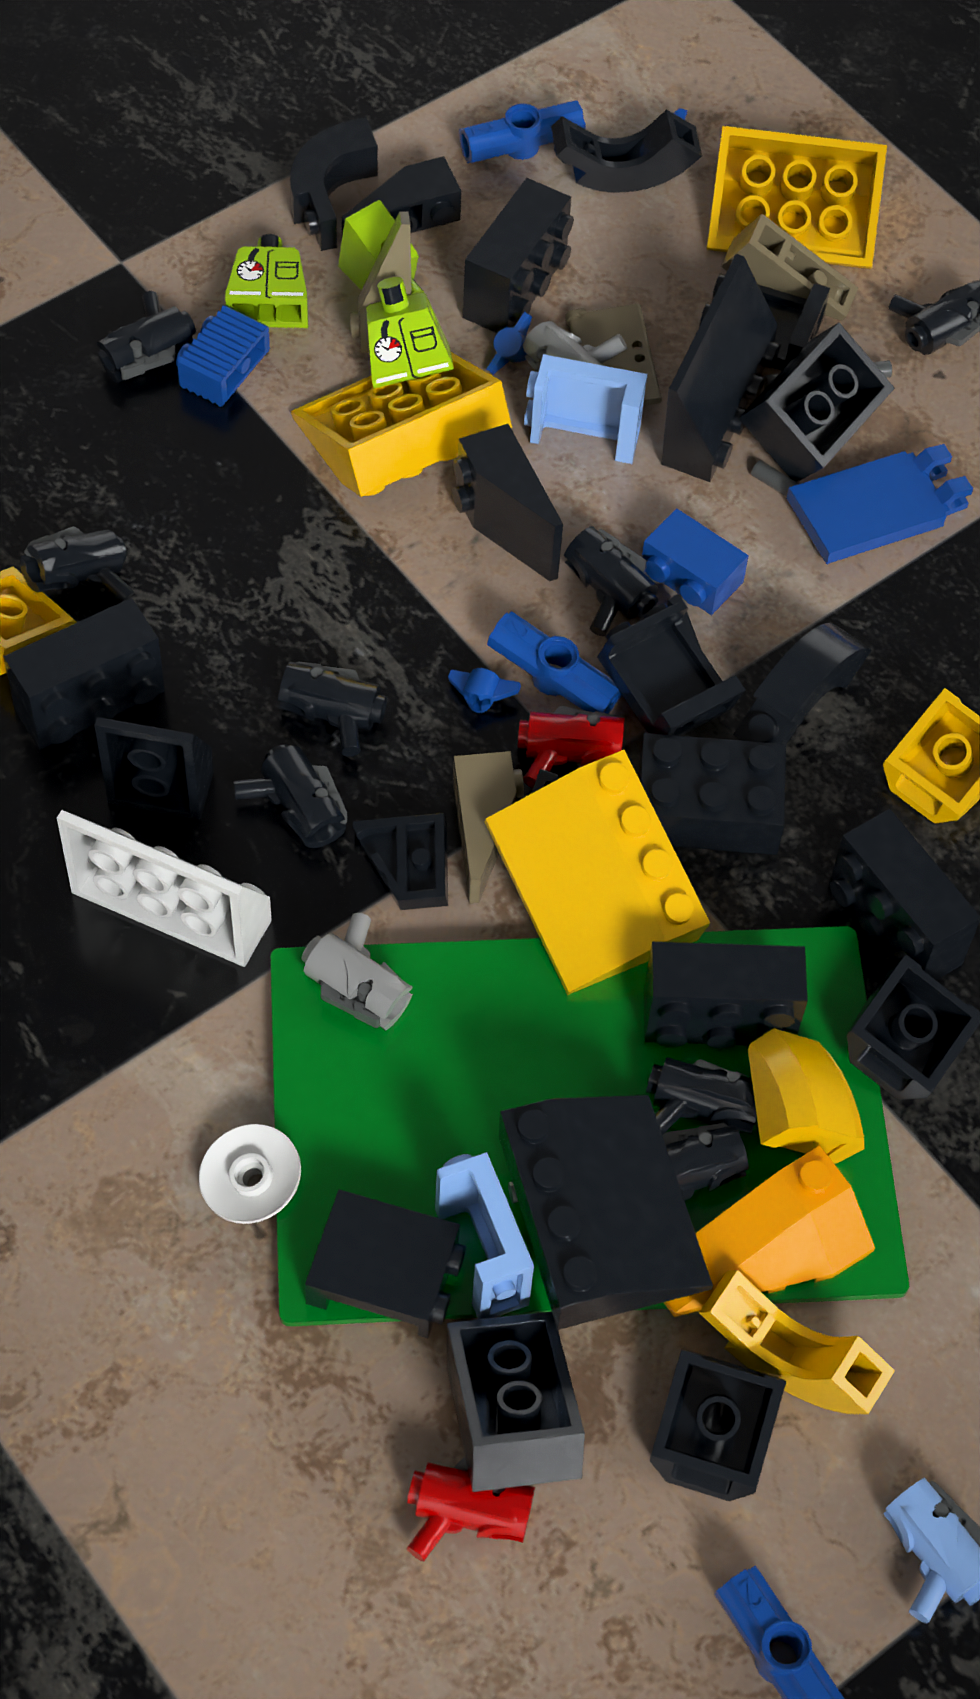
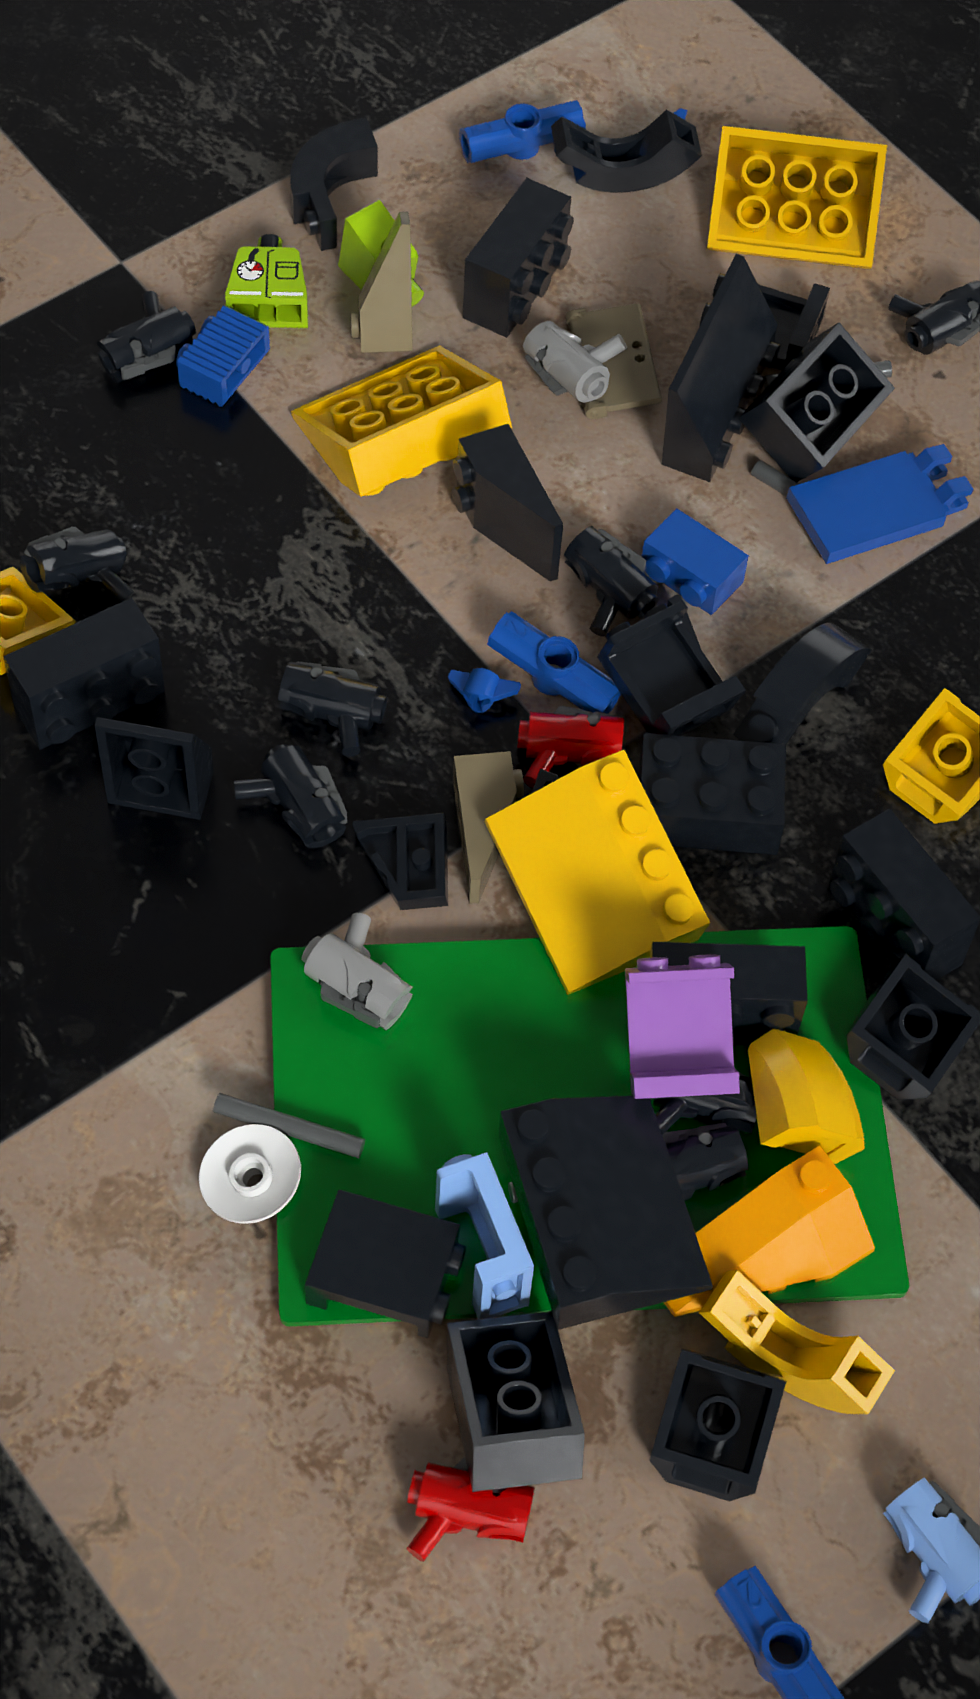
(163, 890): white slope -> none
(289, 1125): none -> dark grey bar
(404, 336): lime torso -> none
(421, 189): black slope -> none
(509, 344): blue piece -> none
(587, 401): light blue panel -> none
(680, 1028): none -> medium lavender panel
(789, 266): dark tan slope -> none

